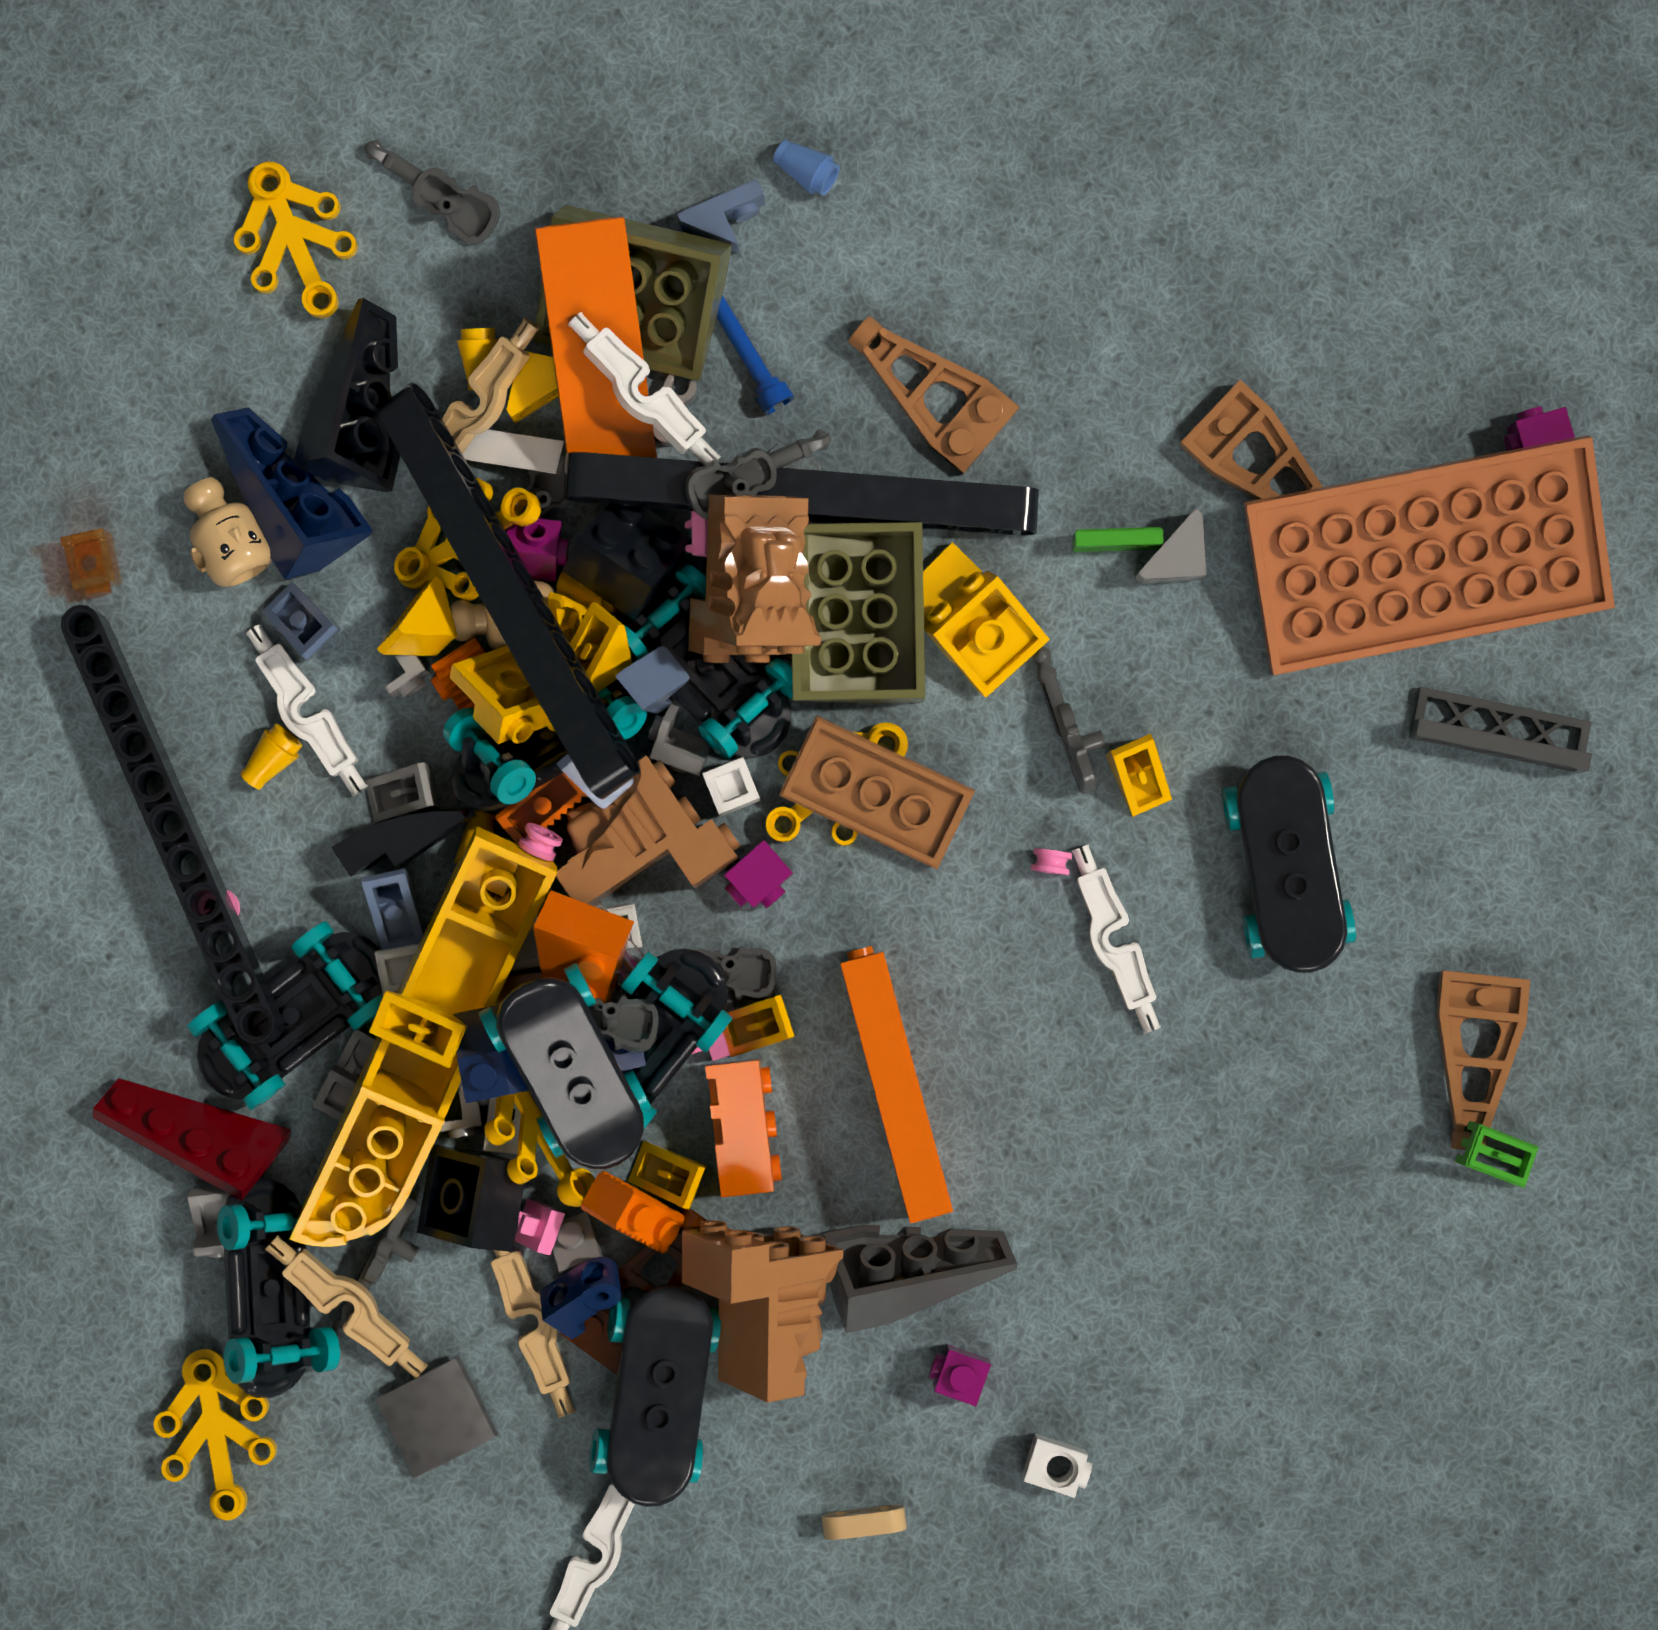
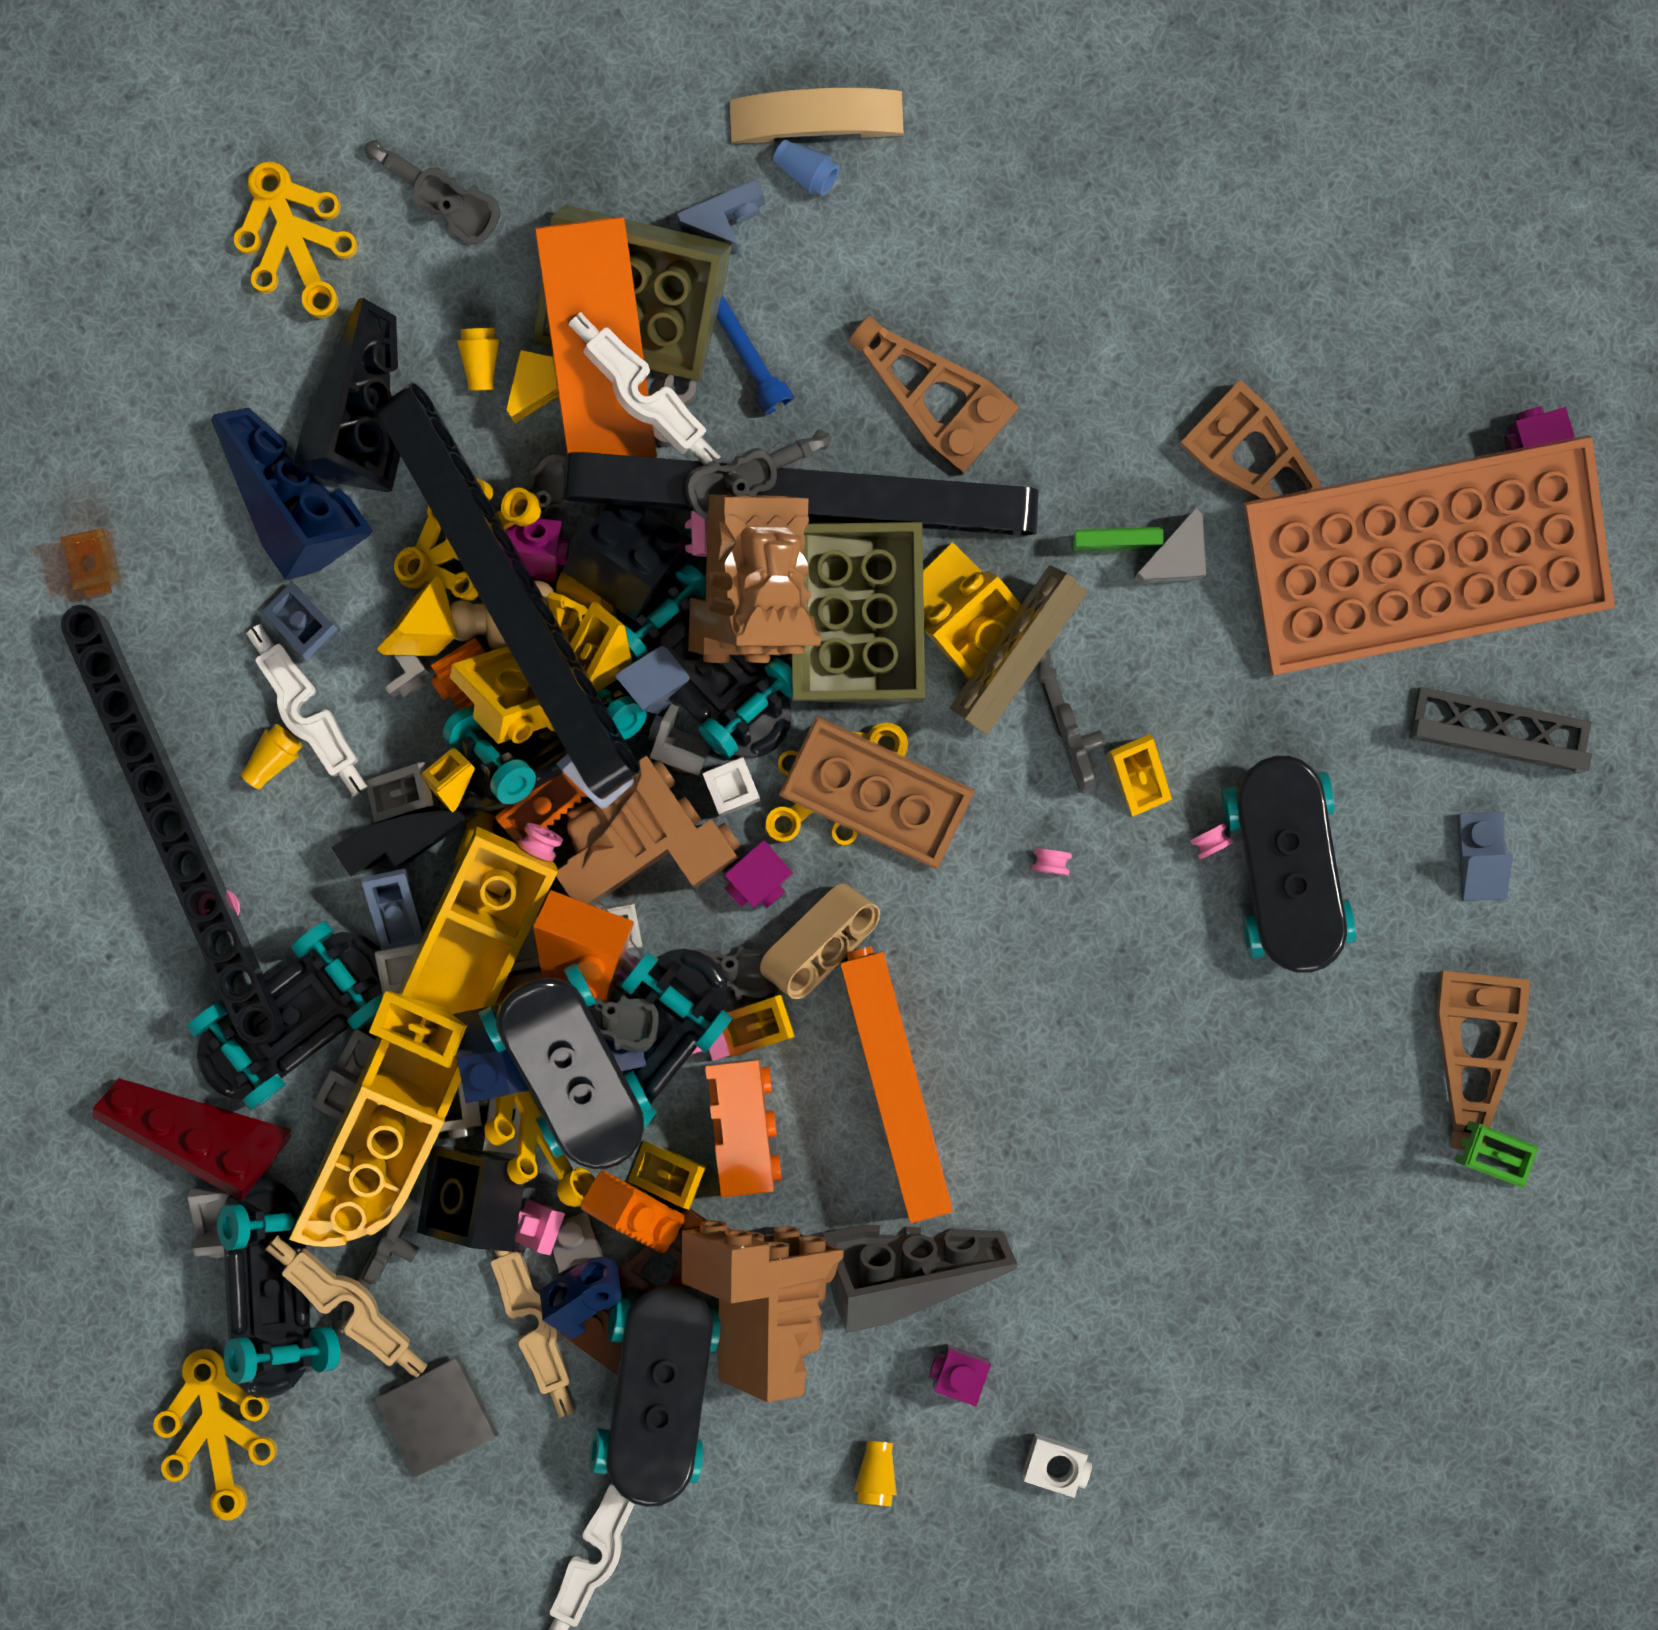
(225, 537): tan piece -> none
(449, 778): none -> yellow slope
(490, 383): tan piece -> none
(515, 451): white sticker -> none
(816, 113): none -> tan slope
(820, 941): none -> tan beam
(864, 1522): tan beam -> none
(876, 1475): none -> yellow cone
(1018, 649): none -> dark tan fence
(1124, 961): white piece -> none
(1212, 841): none -> bright pink bush
(1483, 856): none -> sand blue slope

